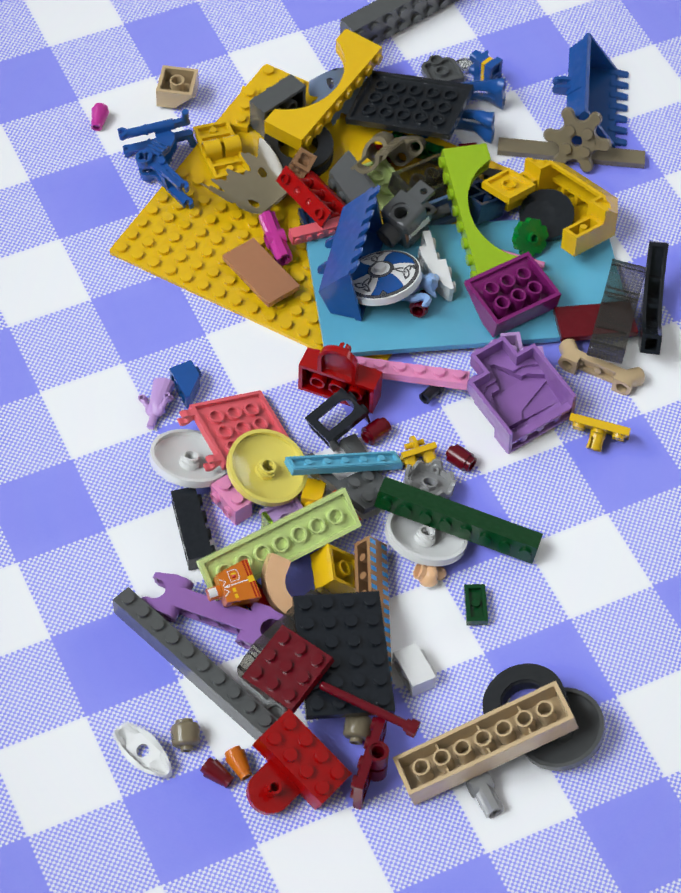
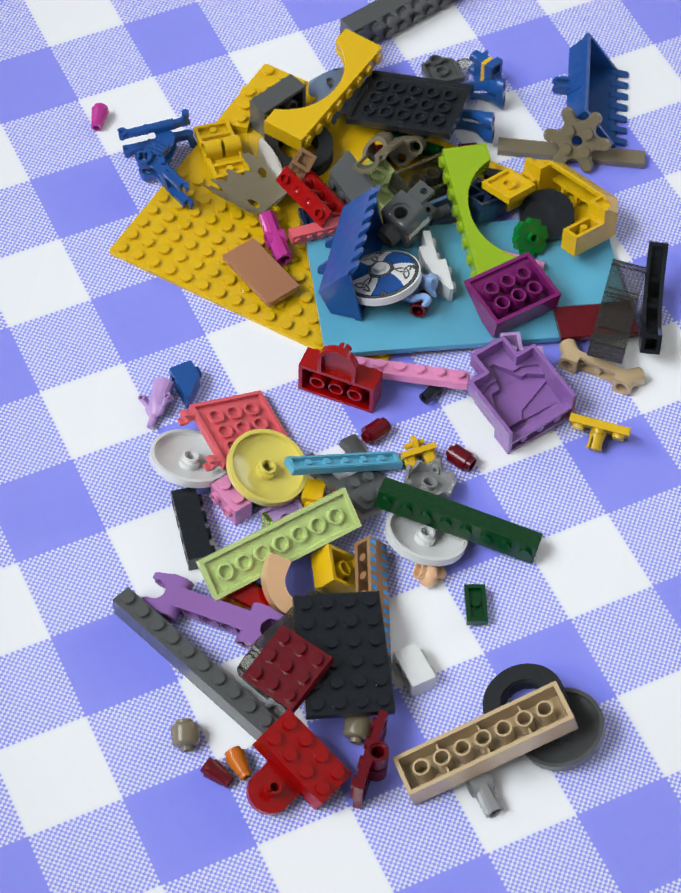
(130, 738): white piece -> none
(176, 86): tan slope -> none
(235, 586): orange torso -> none
(330, 437): black panel -> none
(409, 726): dark red piece -> none

